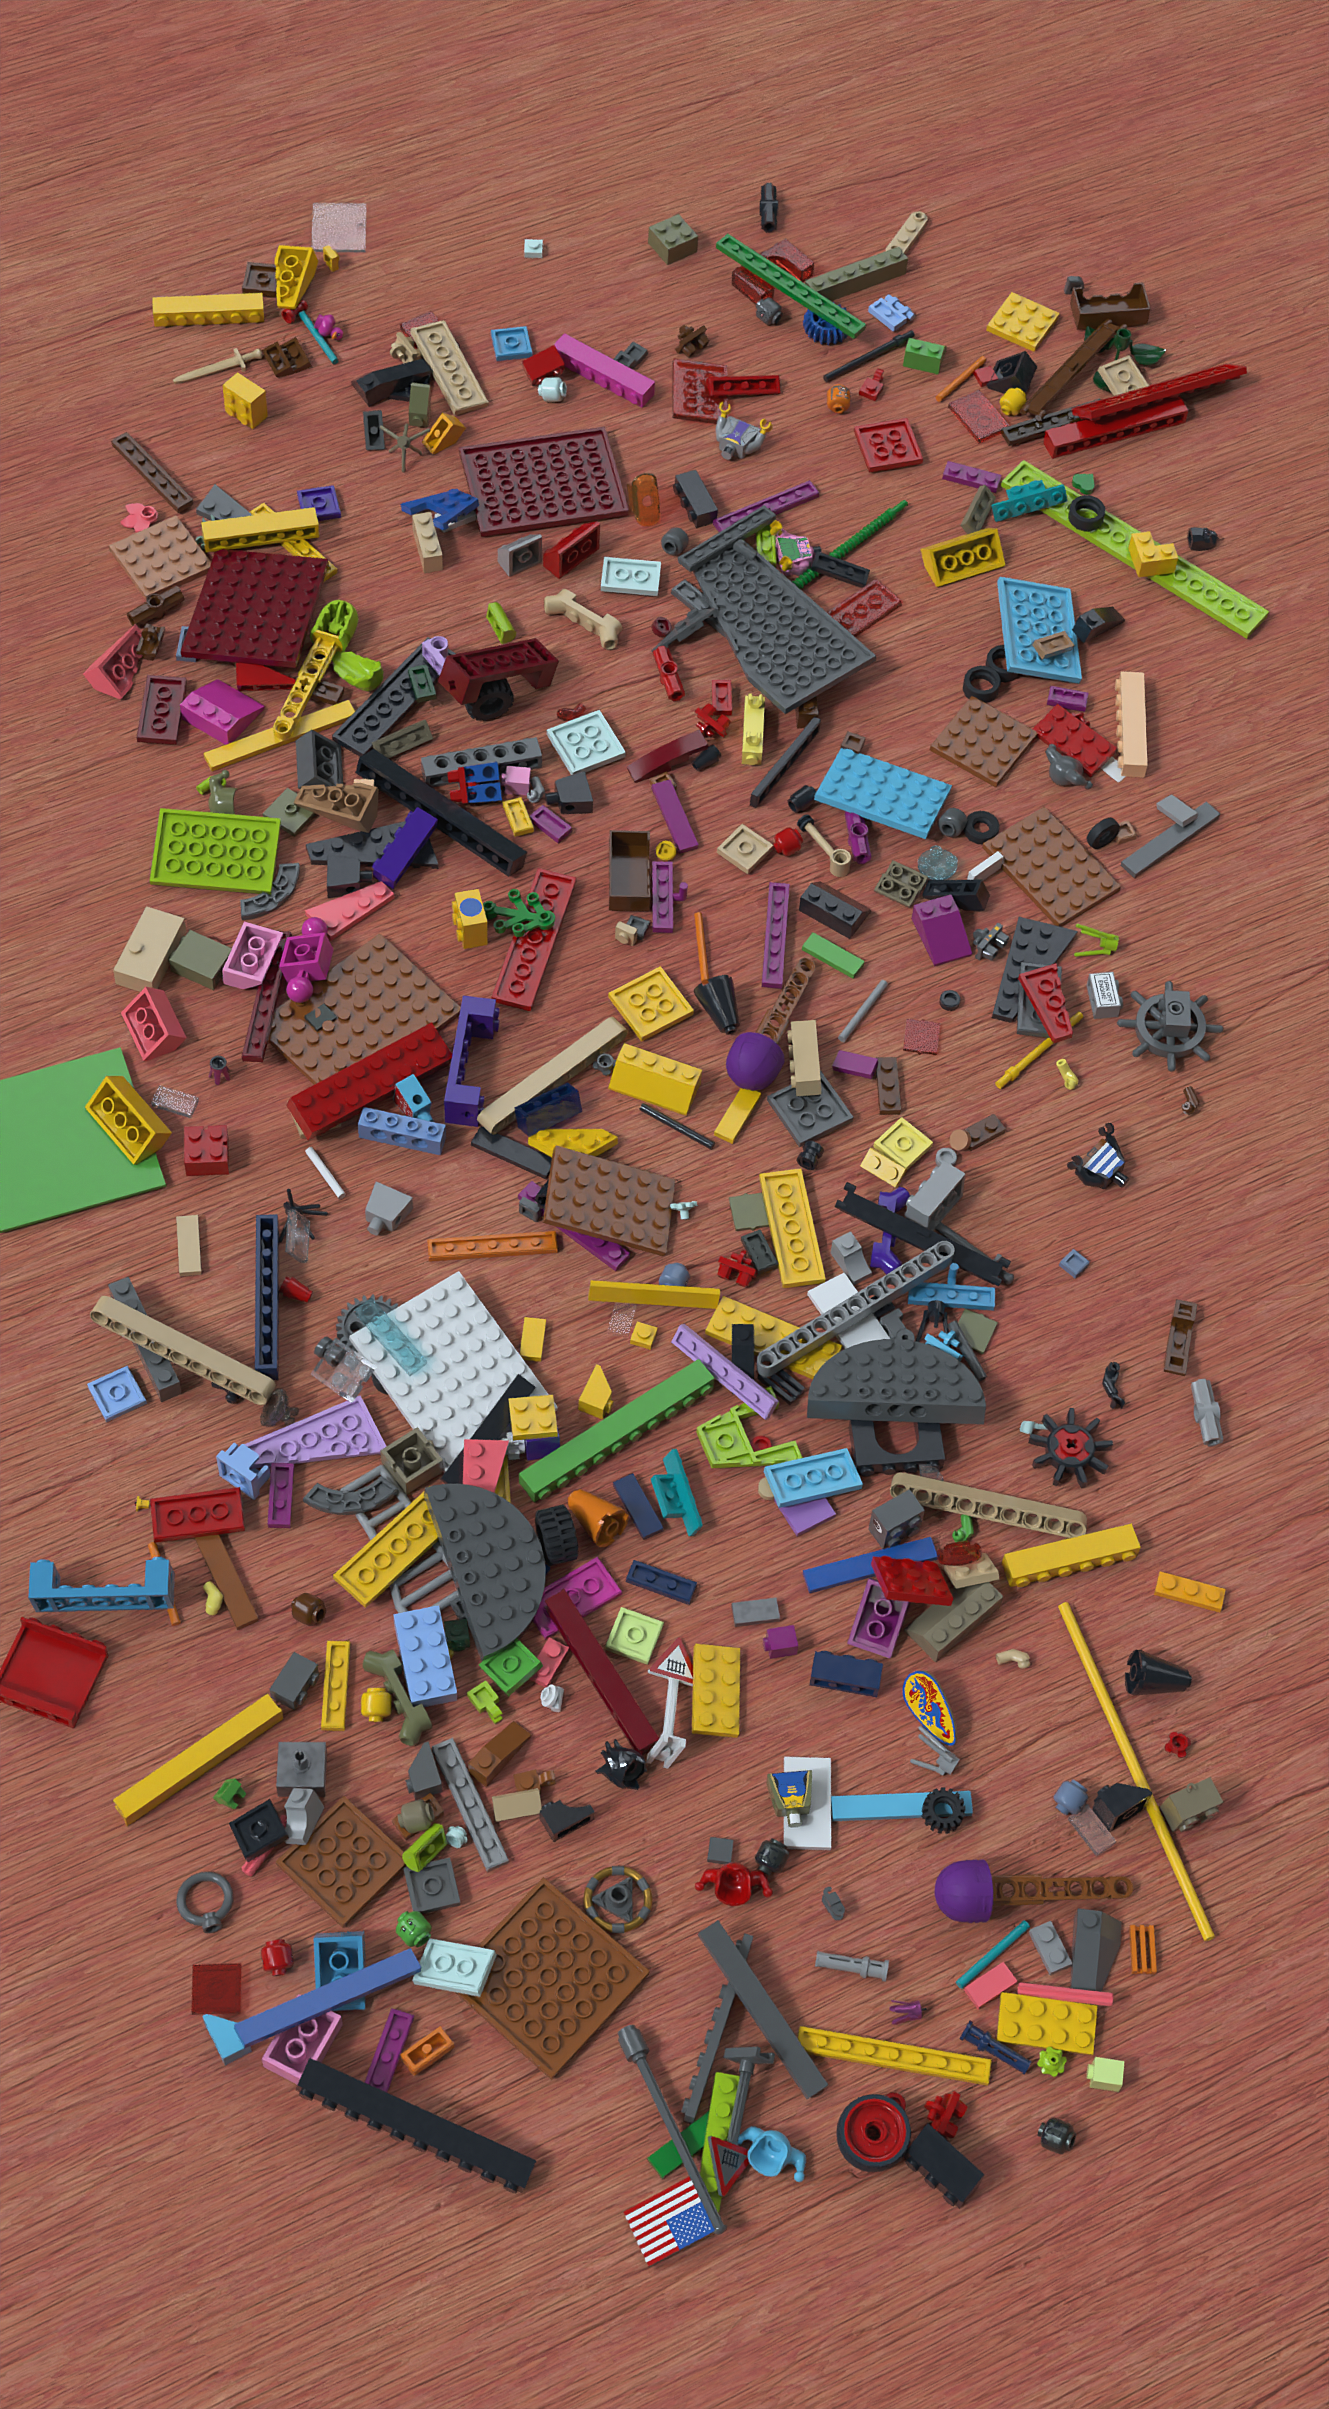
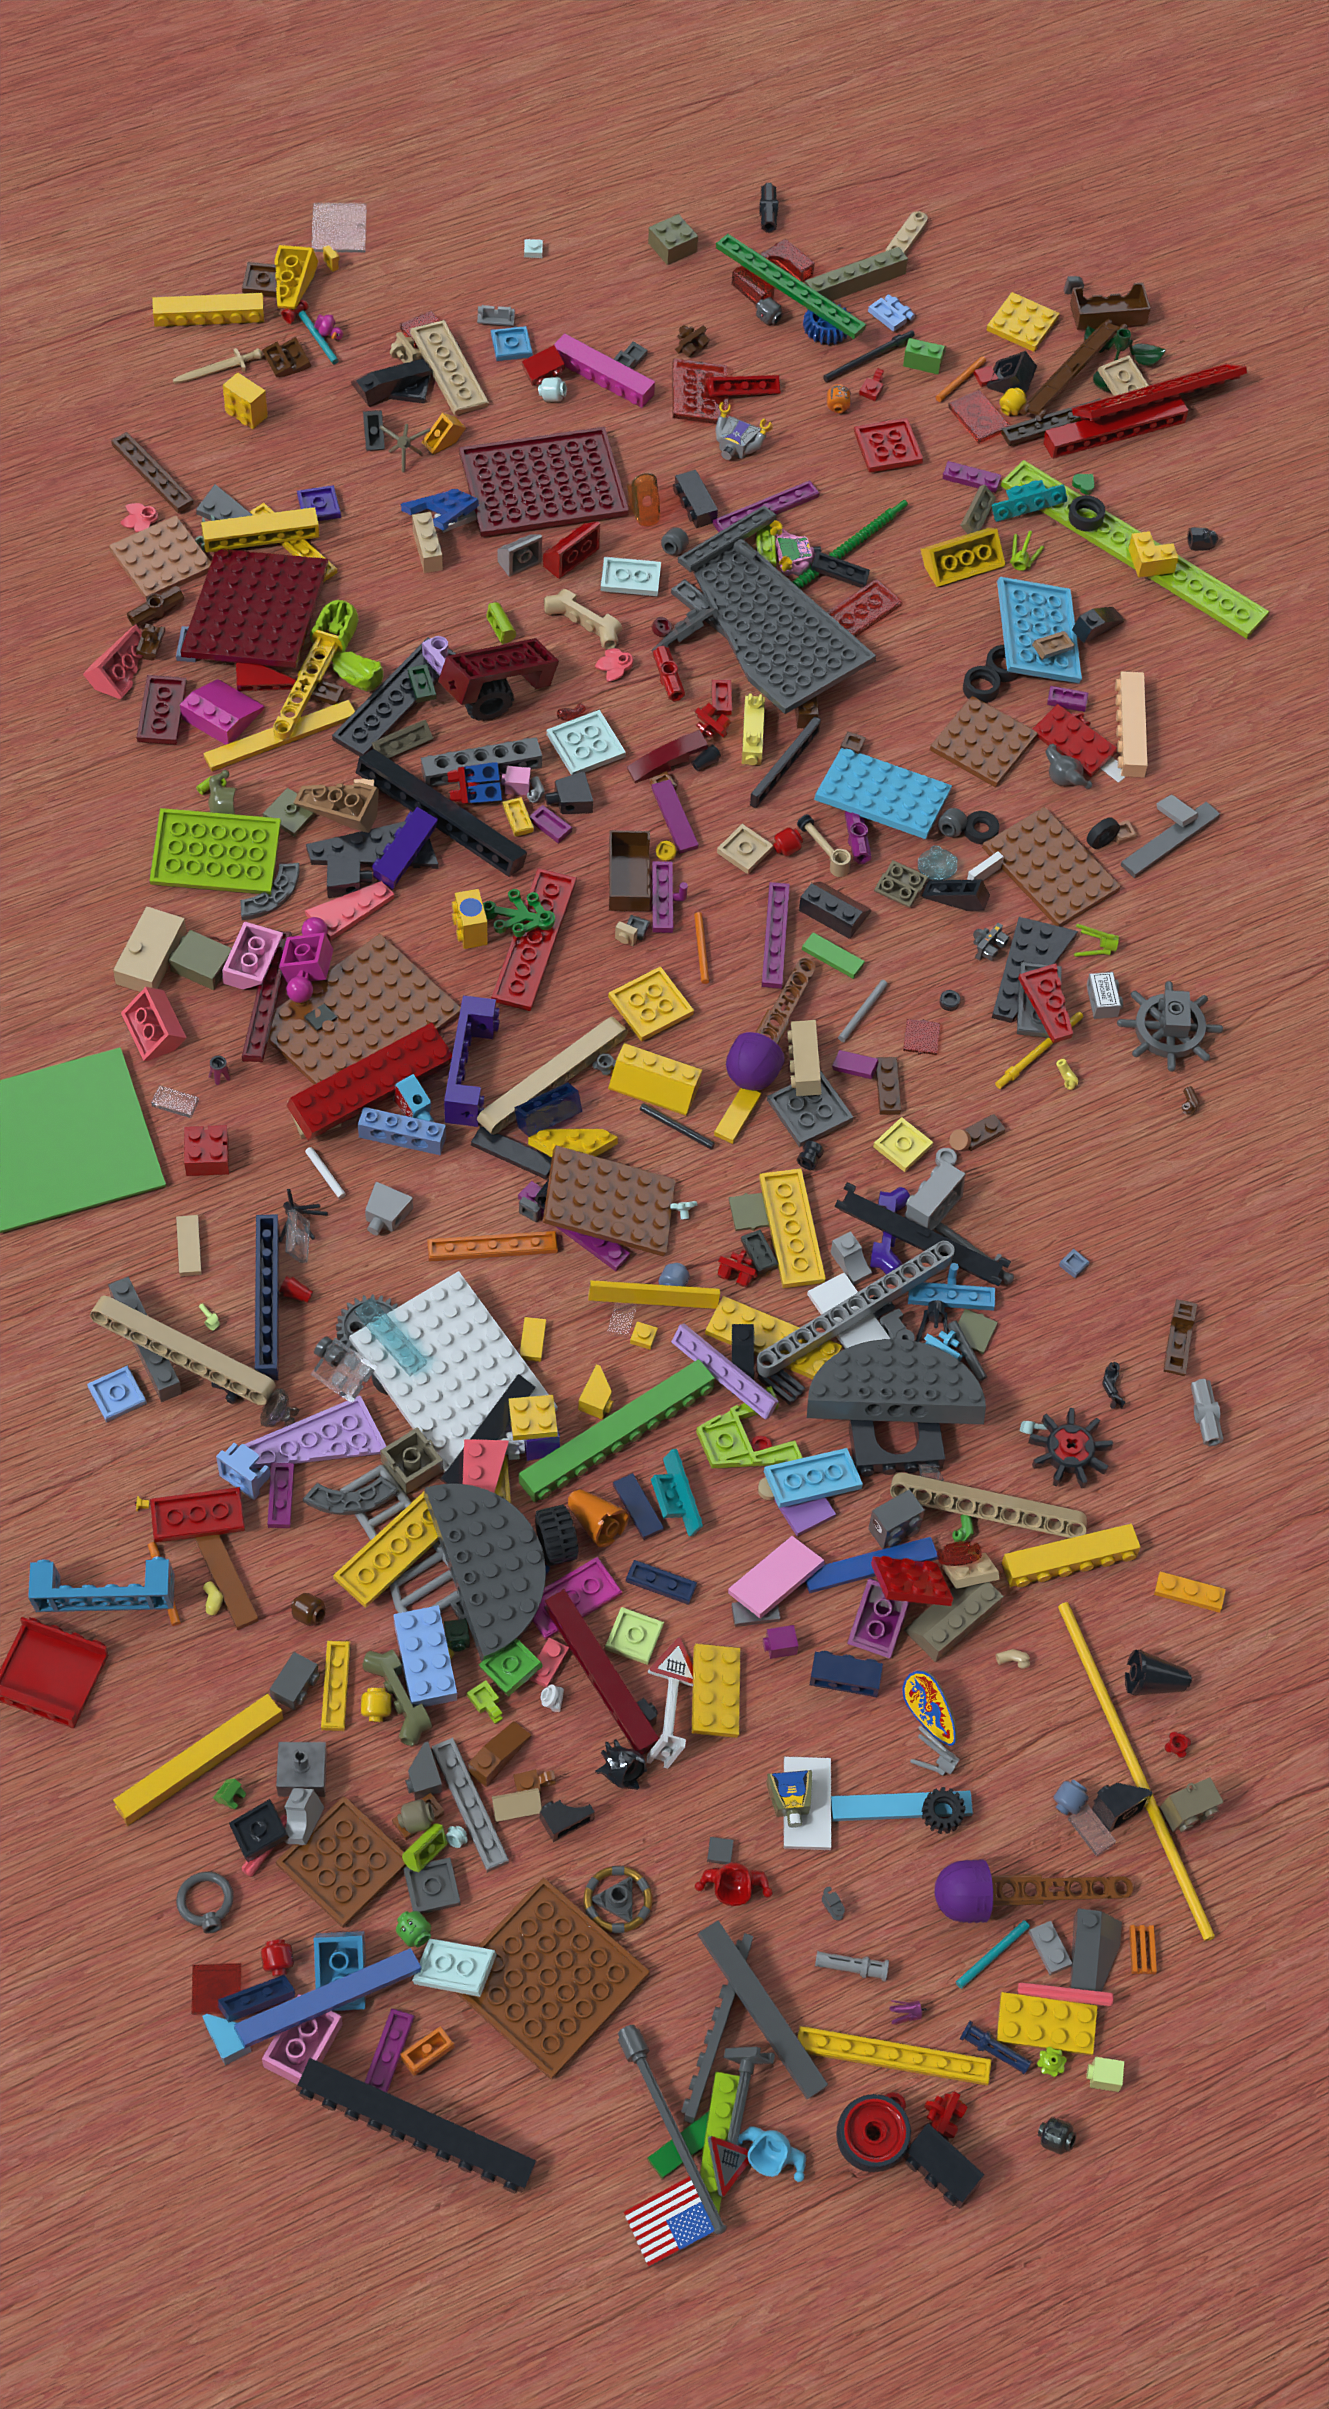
(127, 1119): yellow slope -> none
(212, 1321): none -> yellowish green hand
(256, 1998): none -> dark blue plate
(318, 760): dark grey slope -> none
(419, 405): olive slope -> none
(502, 316): none -> light grey hinge
(615, 663): none -> coral plate
(649, 1711): none -> black plate
(720, 1002): black cone -> none
(771, 1856): pearl dark grey head -> none
(776, 1577): none -> bright pink tile
(802, 799): black brick -> none
(883, 1167): yellow plate -> none
(941, 930): magenta slope -> none
(990, 1985): coral tile -> none
(1021, 560): none -> lime plant
(1102, 1163): torso -> none

